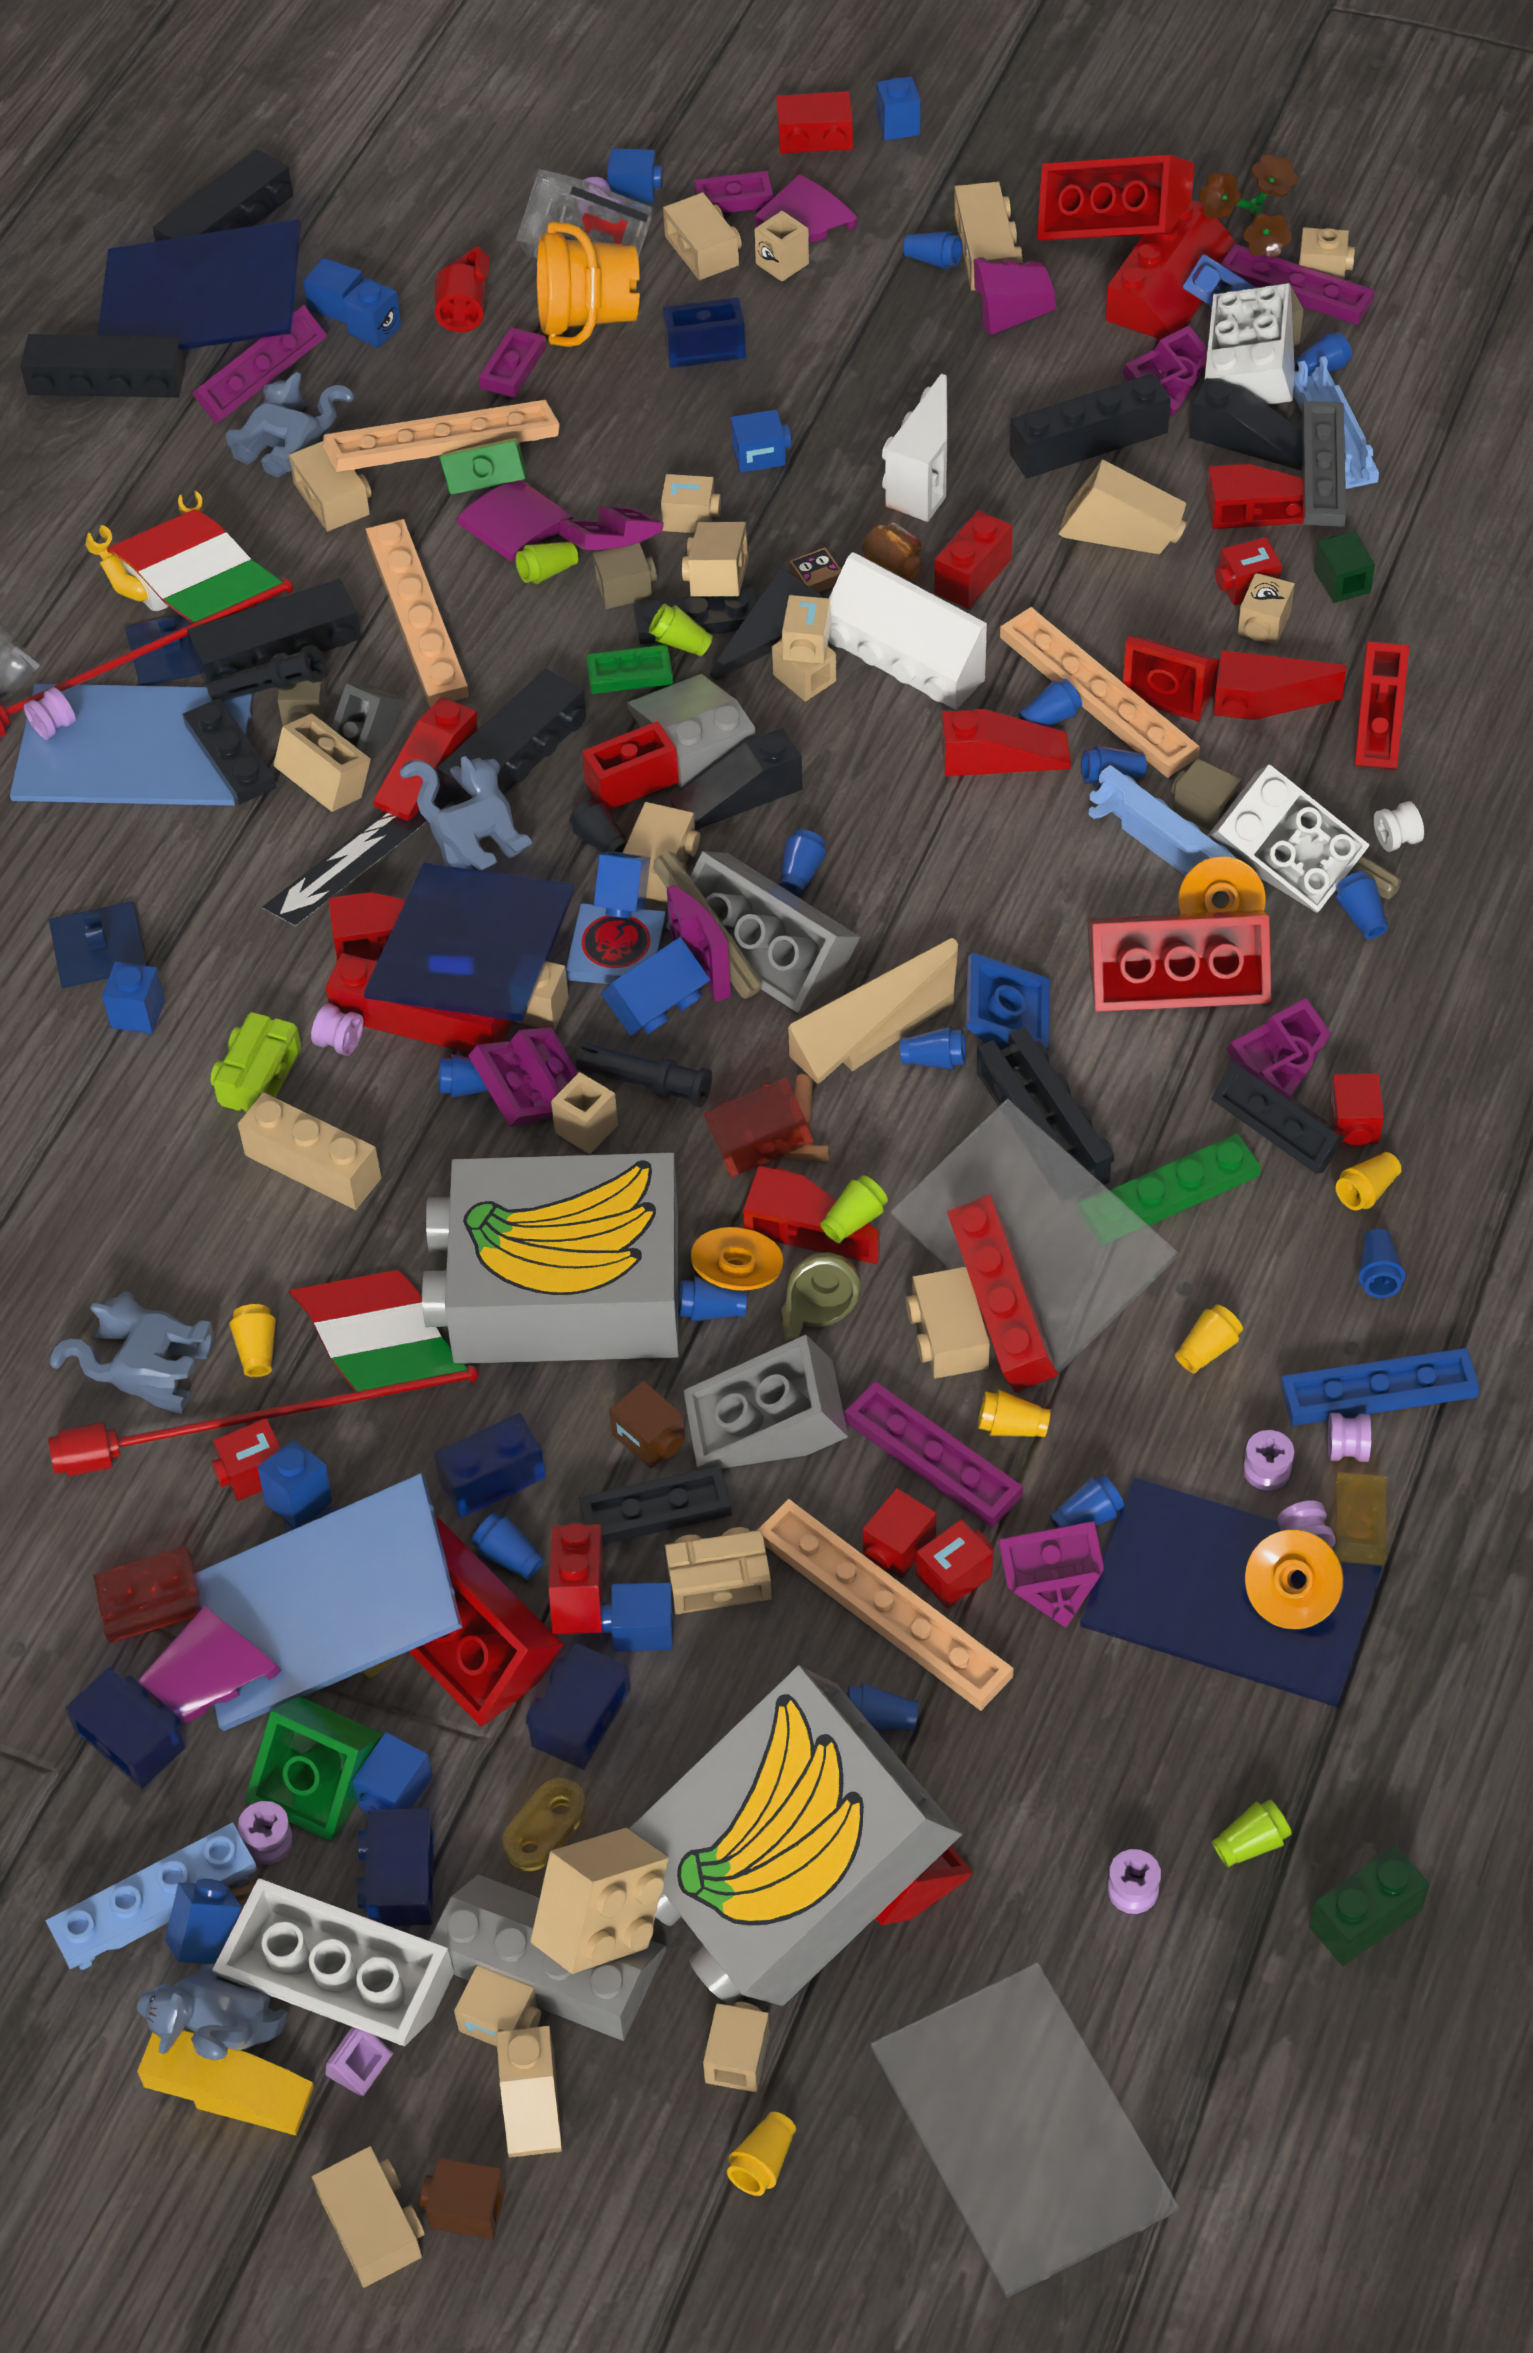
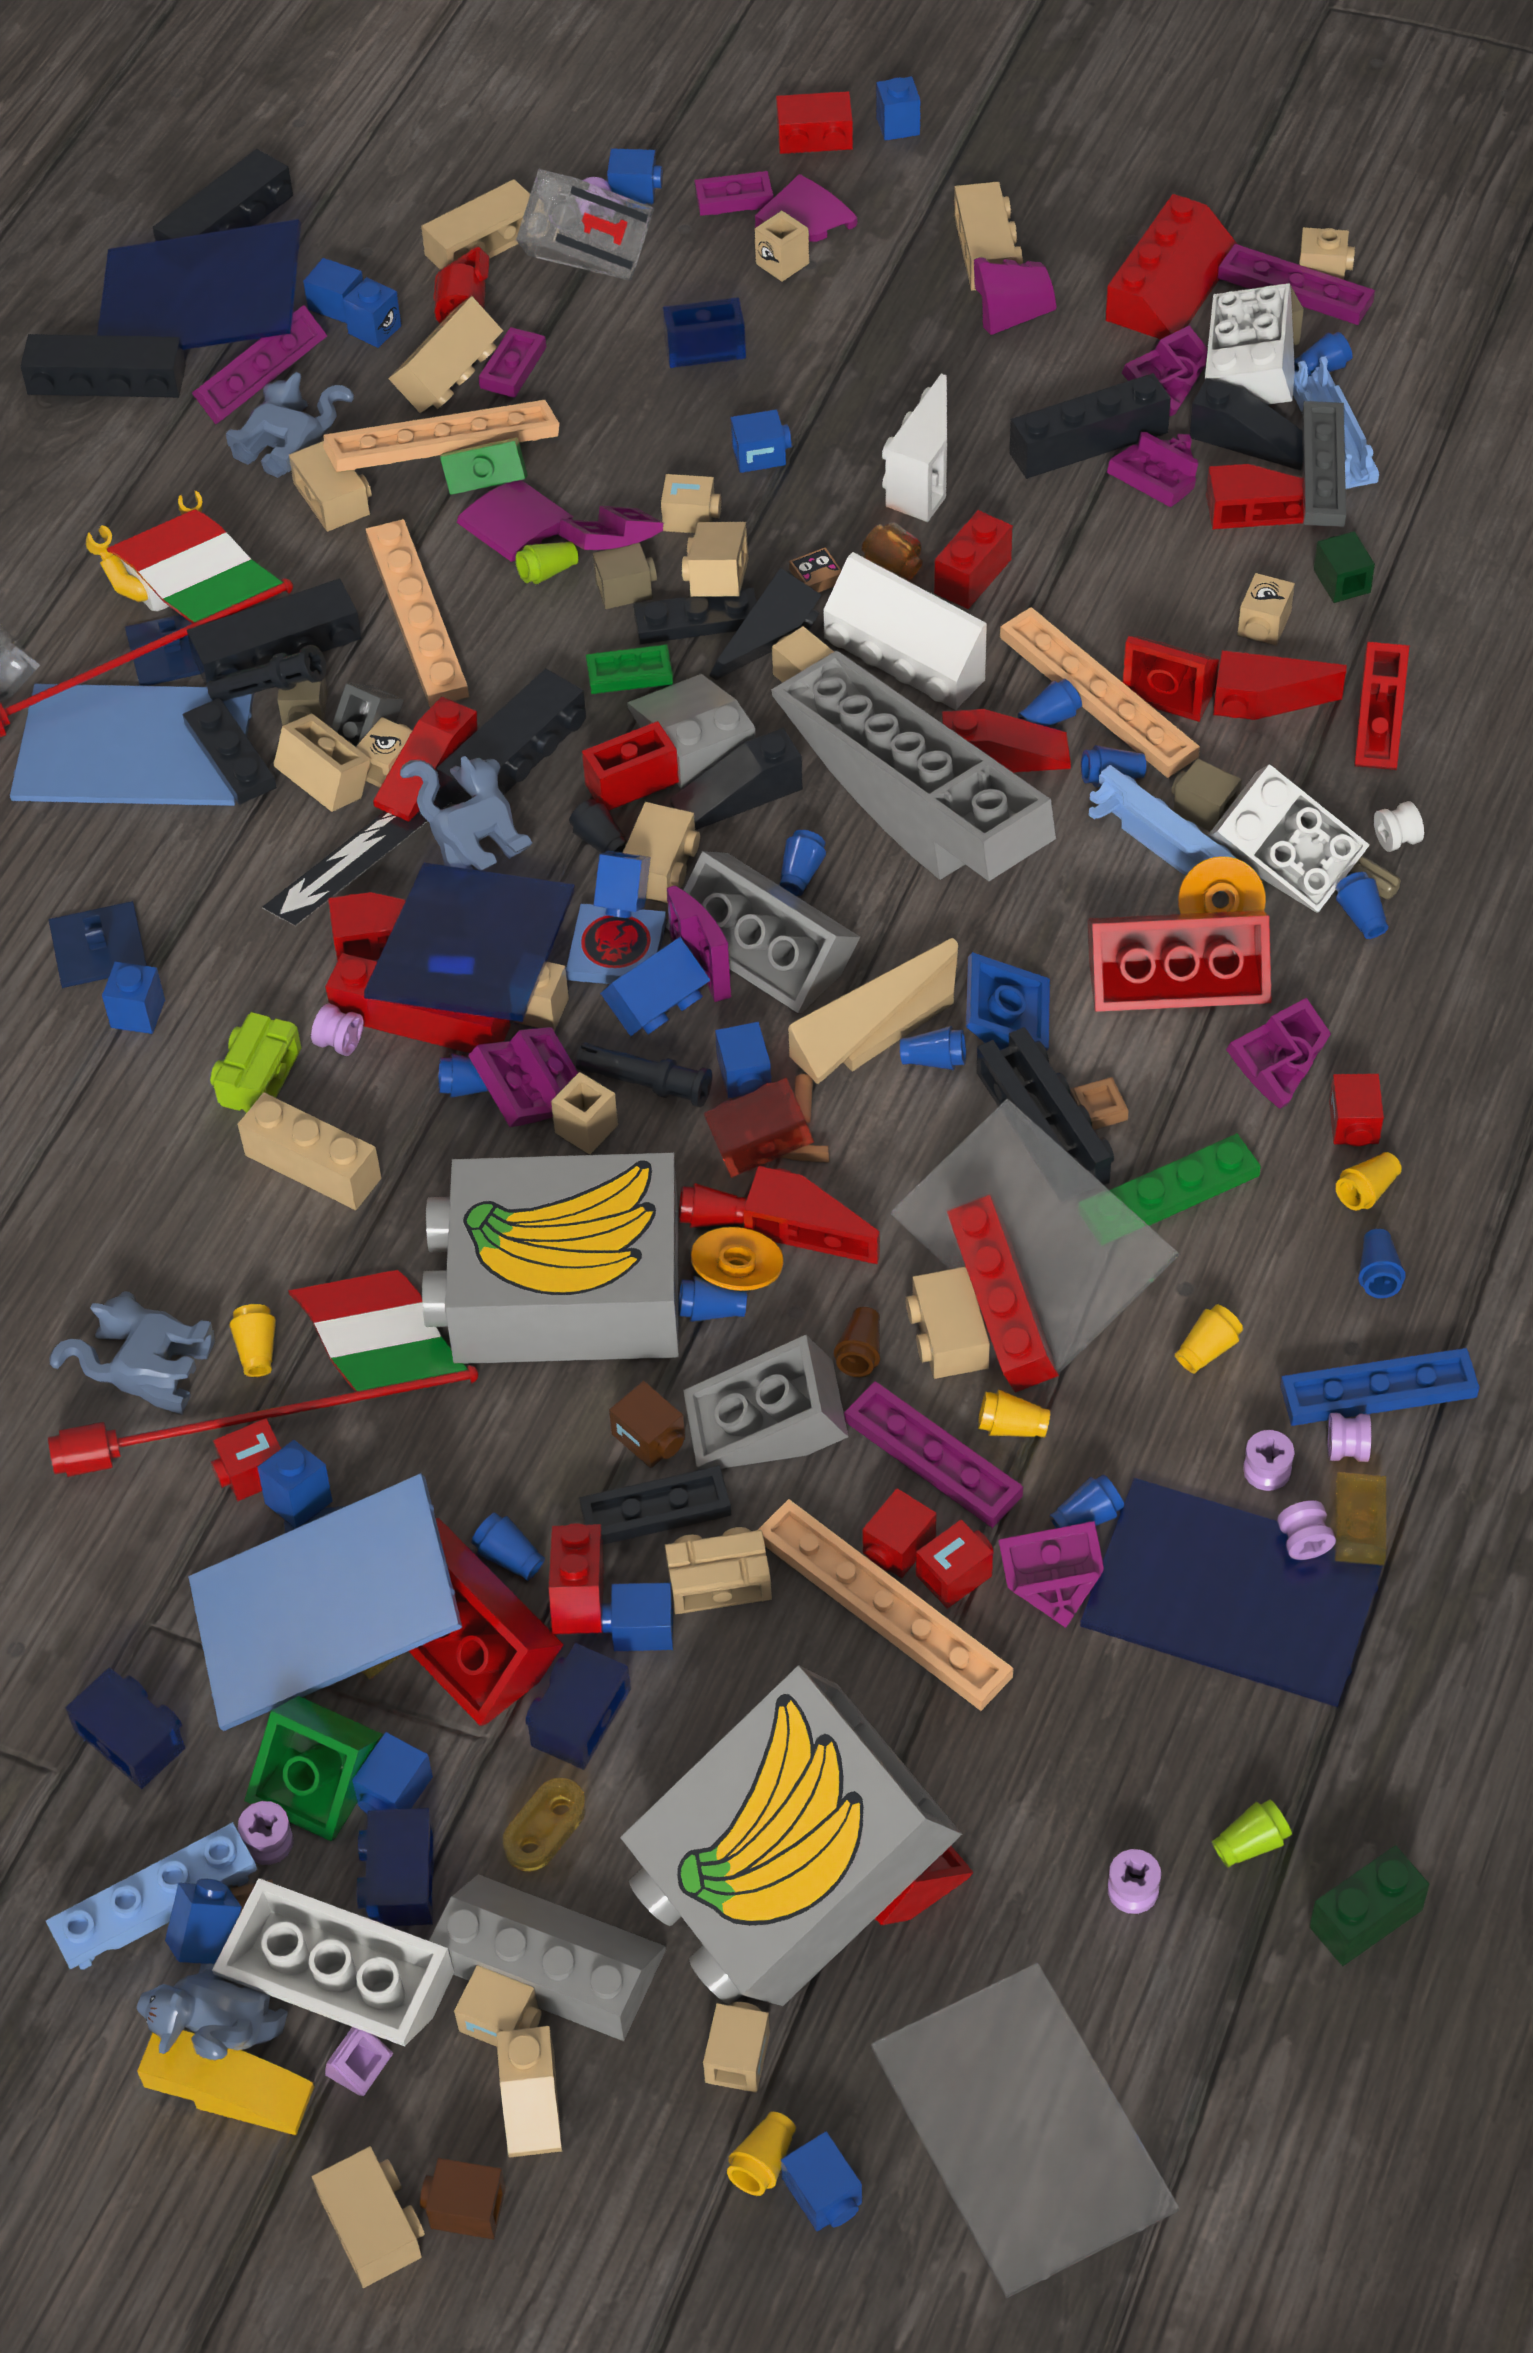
(49, 713): lavender wheel -> none
(147, 1594): clear red plate -> none
(205, 1667): magenta slope -> none
(383, 746): none -> tan brick
(447, 356): none -> tan brick
(484, 222): none -> tan brick
(490, 1465): clear blue brick -> none
(583, 283): light orange piece -> none
(599, 1900): tan brick -> none
(679, 630): lime cone -> none
(701, 236): tan brick -> none
(709, 1207): none -> red cone
(741, 972): dark tan axle -> none
(742, 1059): none -> blue brick
(806, 629): tan brick -> none
(819, 1293): olive hat -> none
(822, 2182): none -> blue brick
(854, 1208): lime cone -> none
(859, 1343): none -> reddish brown cone
(883, 1708): blue cone -> none
(914, 773): none -> light grey slope
(934, 248): blue cone -> none
(1102, 1102): none -> medium nougat tile
(1113, 197): red slope -> none
(1123, 512): tan slope -> none
(1158, 467): none -> magenta slope
(1206, 277): blue hips -> none
(1241, 563): red brick -> none
(1267, 232): reddish brown plant -> none
(1270, 1583): light orange dish -> none
(1278, 1117): black plate -> none

